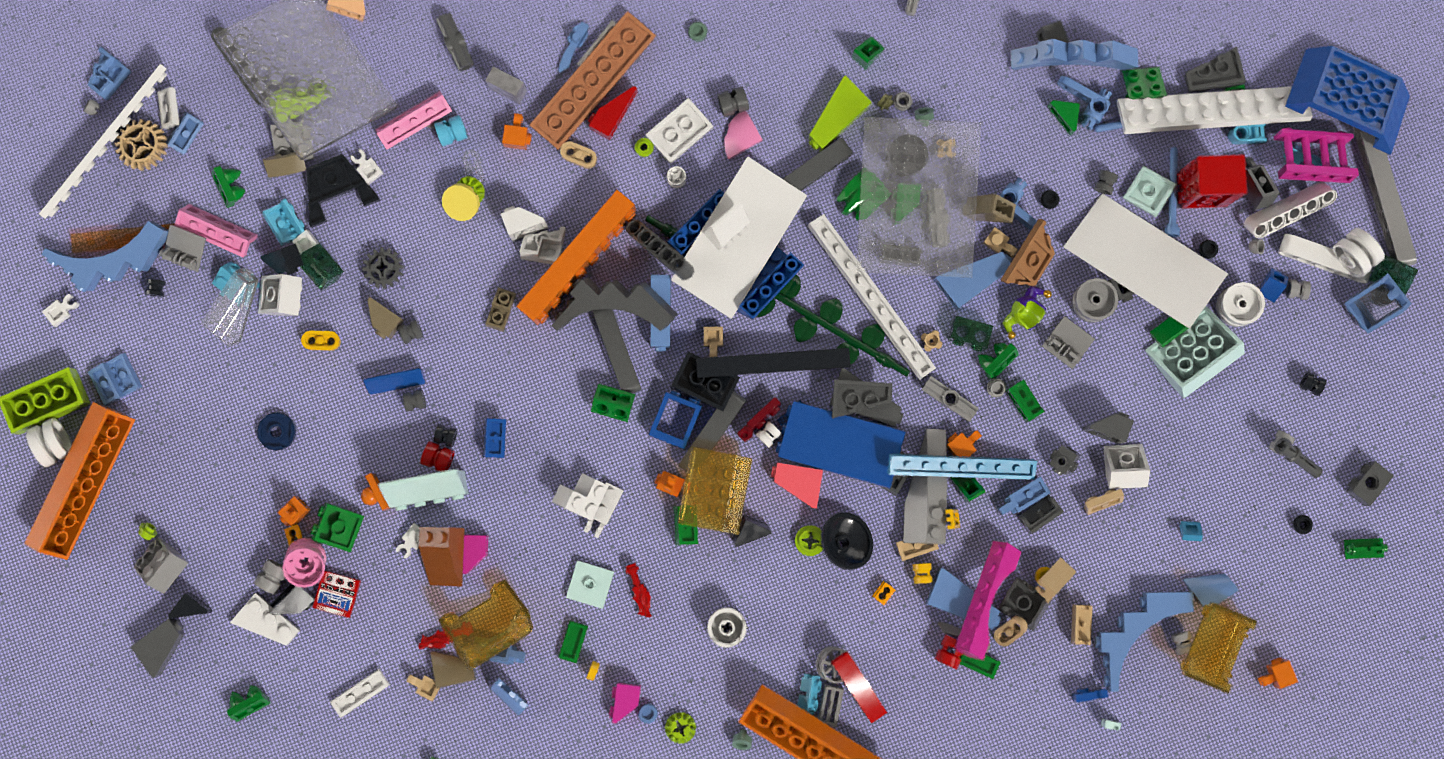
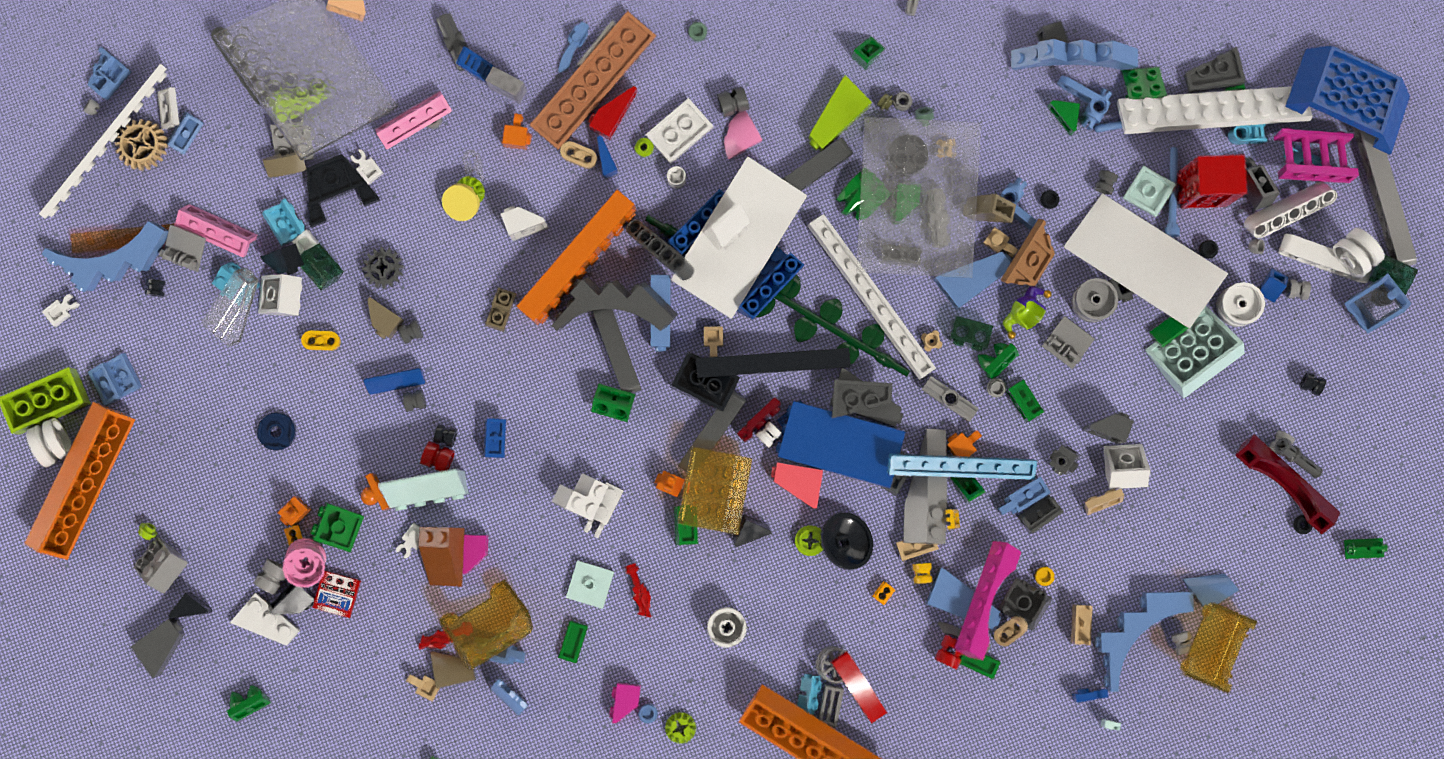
(222, 179): green tile -> none
(360, 693): white tile -> none
(451, 130): medium azure wheel -> none
(473, 64): none -> blue slope
(543, 247): white slope -> none
(593, 670): yellow tile -> none
(607, 163): none -> blue slope
(674, 396): blue window -> none
(742, 740): sand green tile -> none
(1055, 579): tan hinge -> none
(1191, 531): dark azure plate -> none
(1280, 674): orange brick -> none
(1315, 507): none -> dark red arch
(1379, 479): dark grey brick -> none

